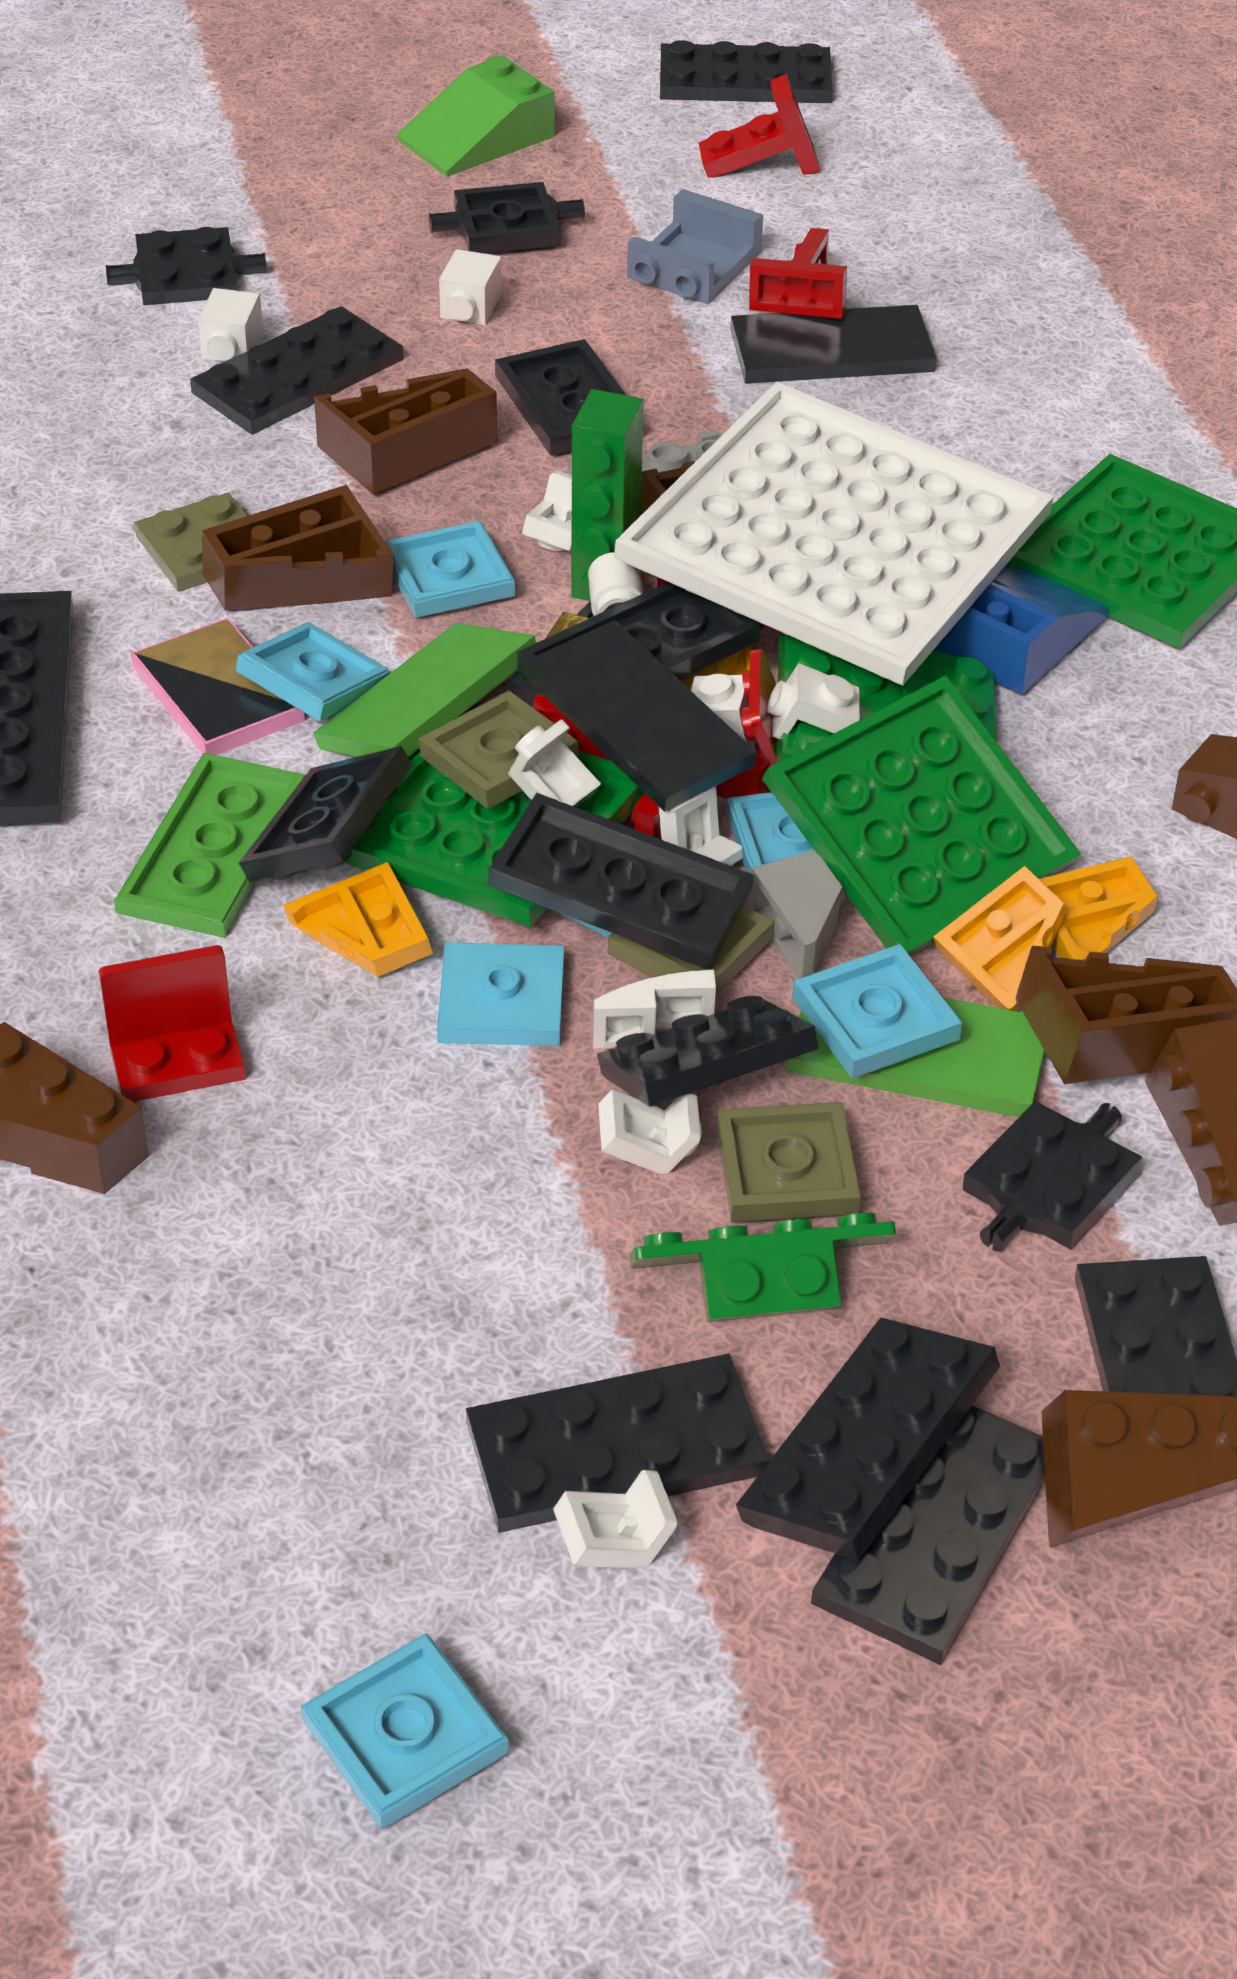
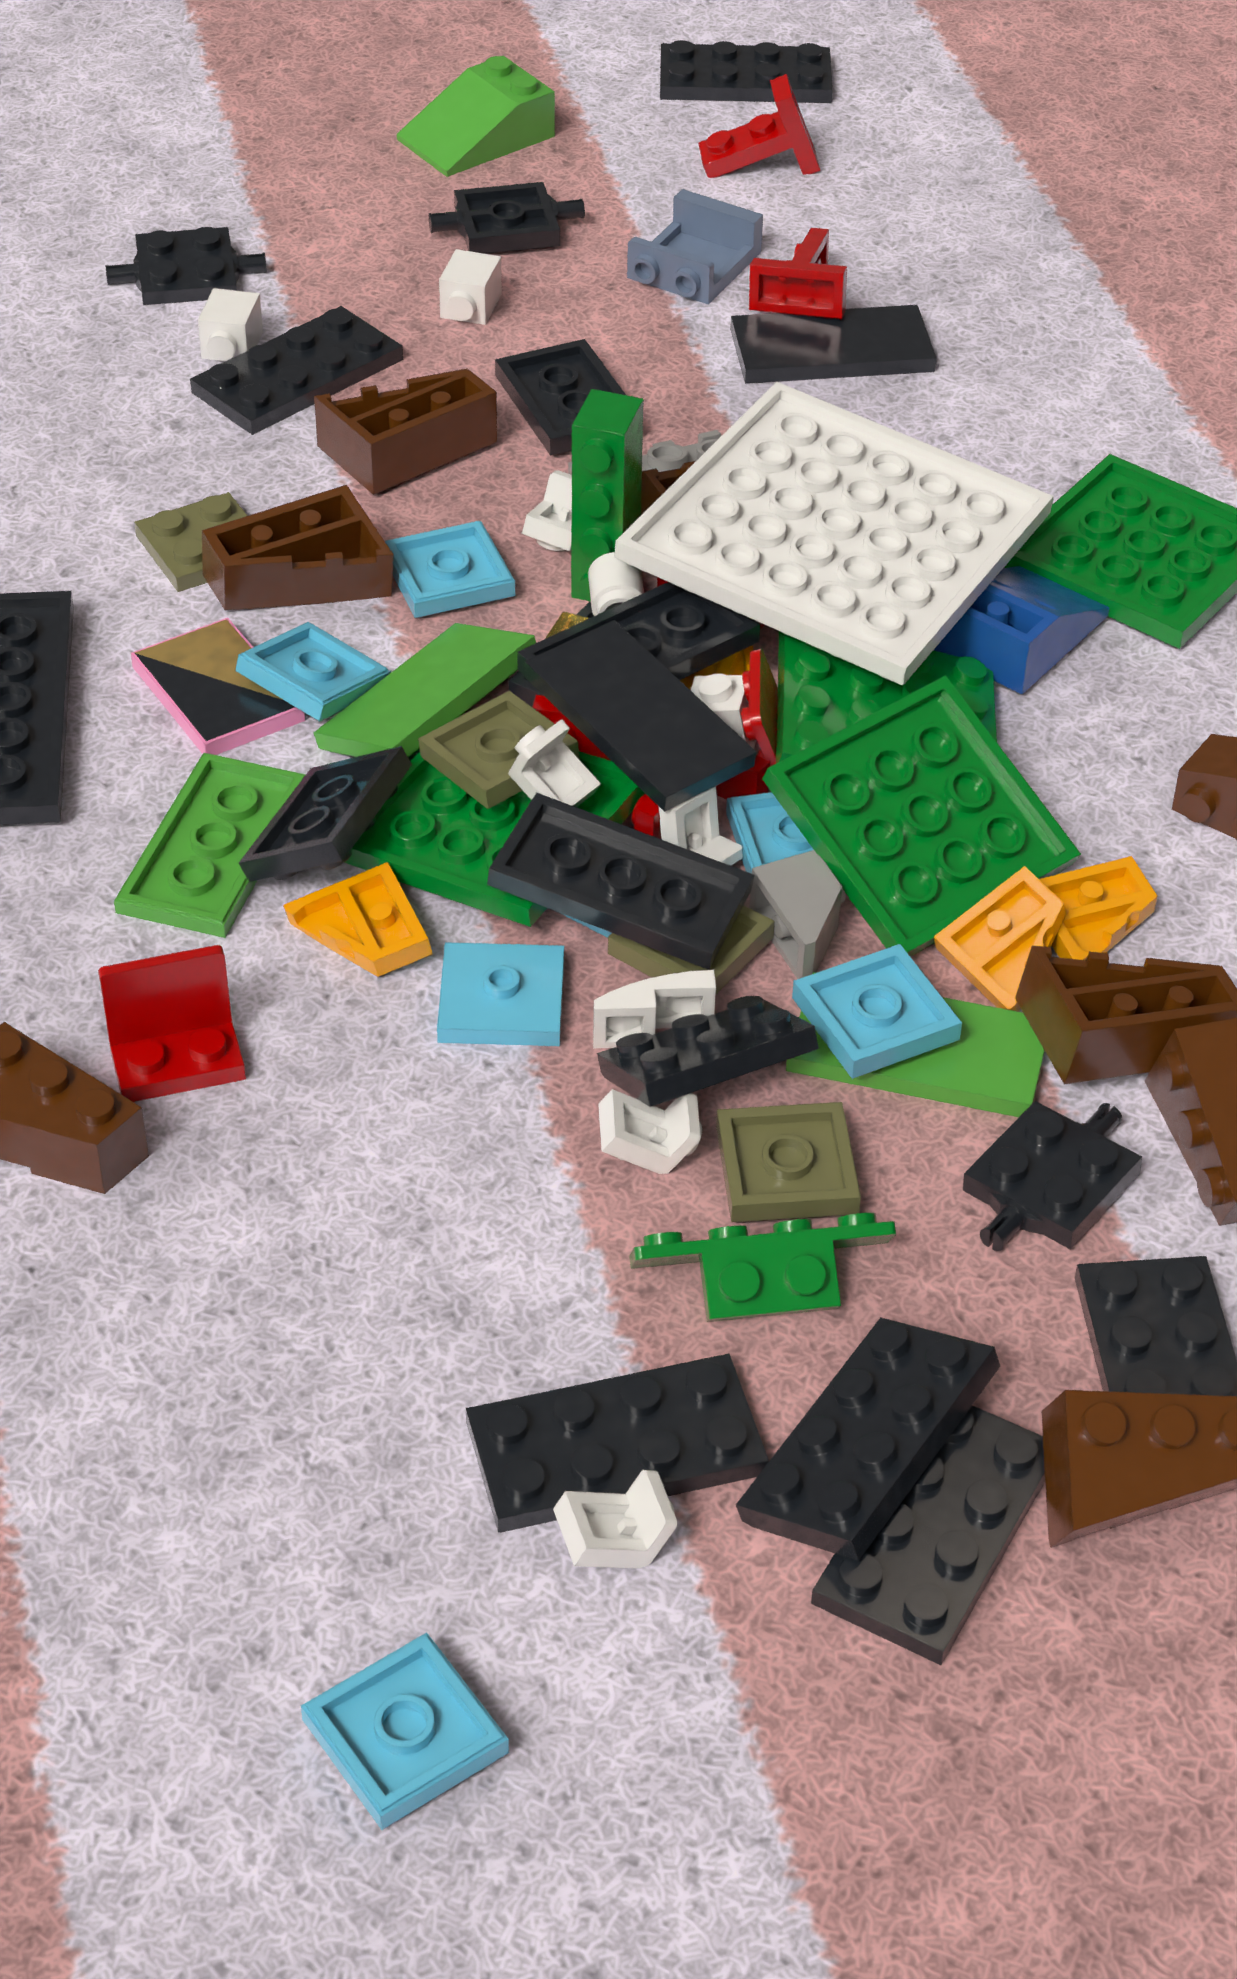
(815, 699): white bracket -> none

